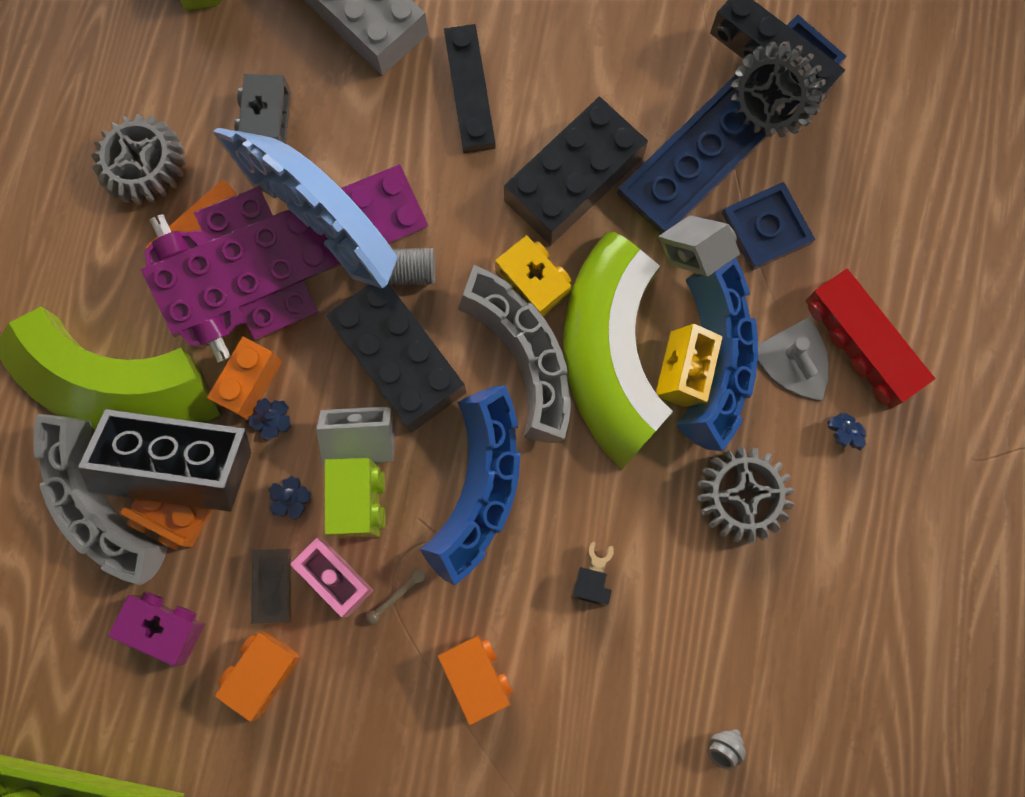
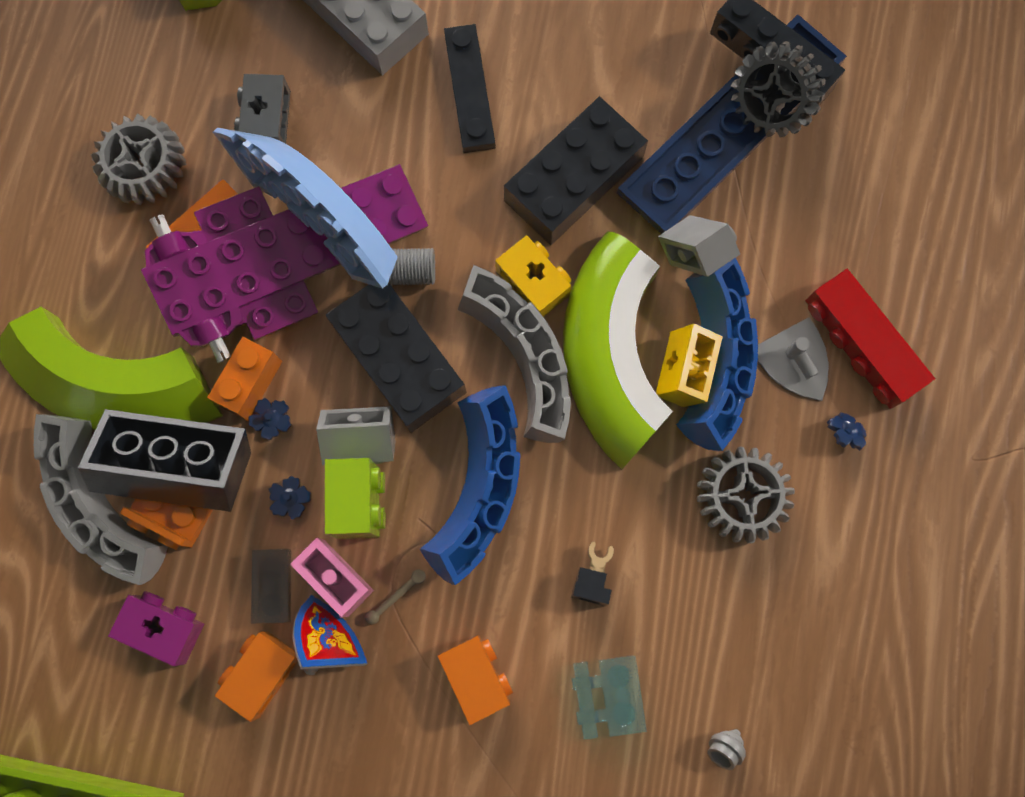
(324, 638): none -> shield
(620, 693): none -> clear light blue plate
(768, 226): dark blue plate -> none

